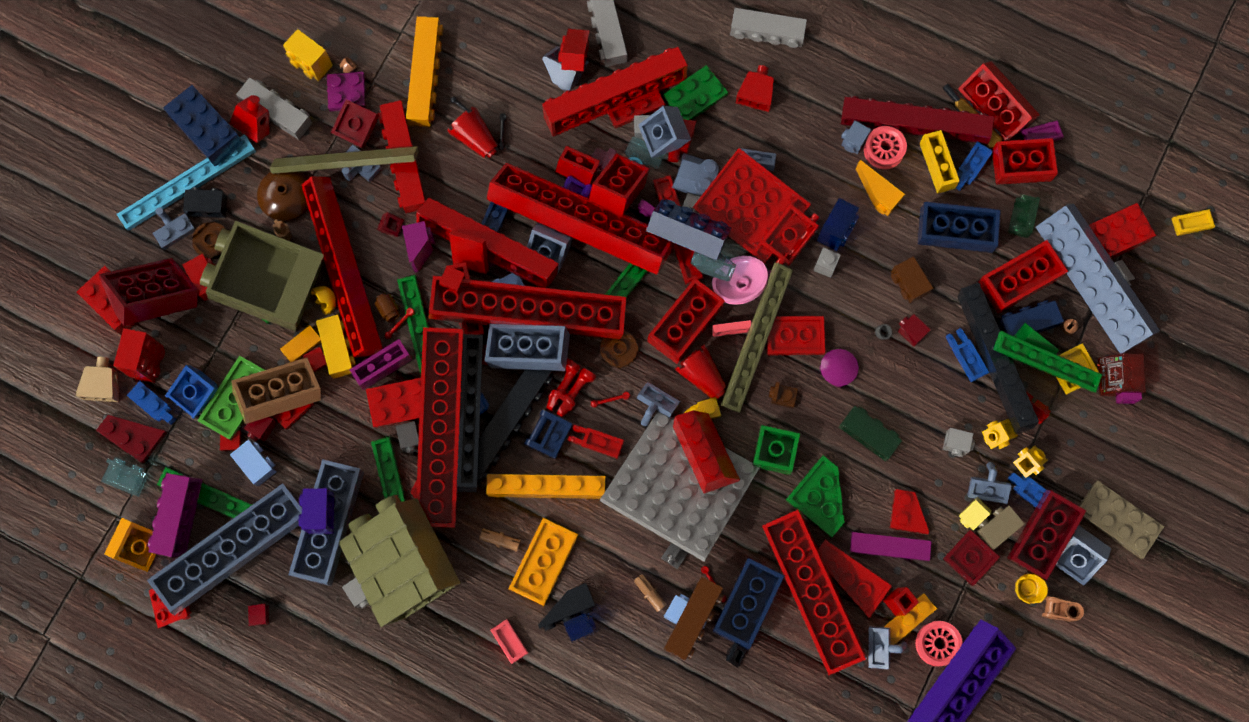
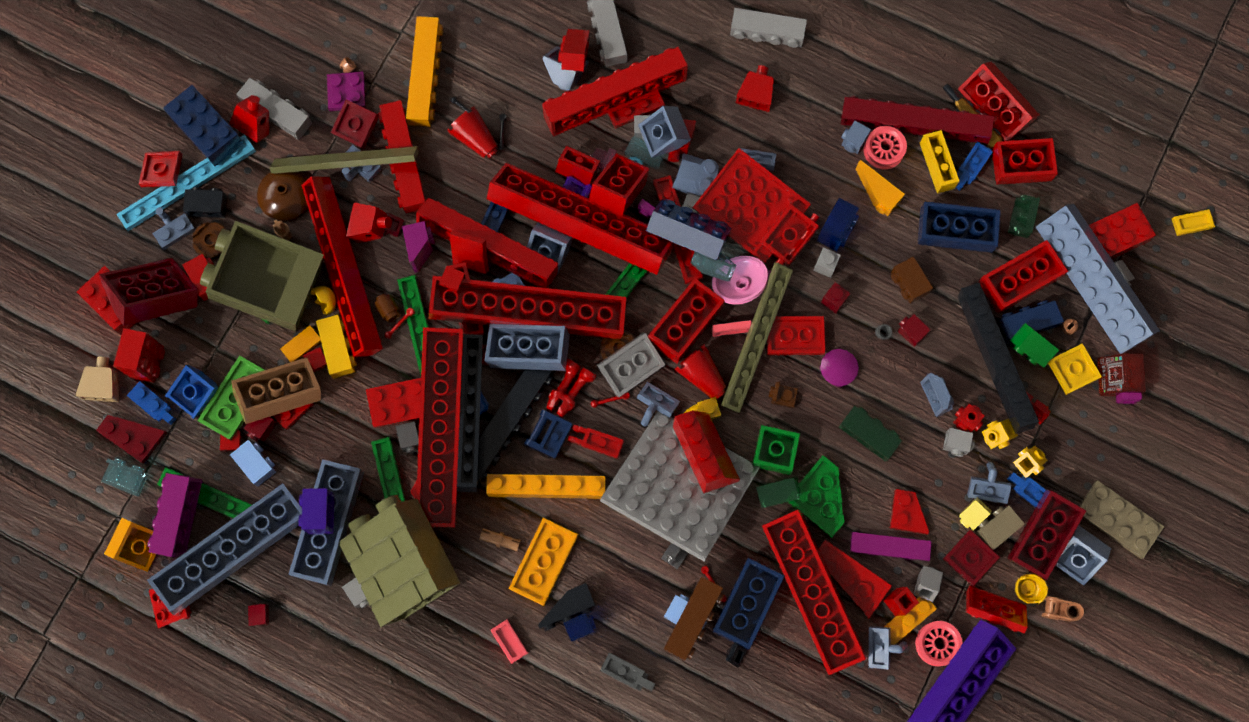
(160, 169): none -> red tile
(307, 55): yellow brick -> none
(367, 223): none -> red torso
(380, 364): magenta brick -> none
(626, 673): none -> dark grey hinge
(631, 364): none -> light grey plate
(649, 592): medium nougat axle -> none
(696, 94): green plate -> none
(779, 492): none -> clear green hinge
(835, 297): none -> dark red brick
(928, 583): none -> light grey brick
(937, 394): none -> sand blue slope
(964, 423): none -> red brick
(967, 356): blue hinge -> none
(996, 609): none -> red plate
(1044, 131): magenta tile -> none
(1047, 362): green tile -> none

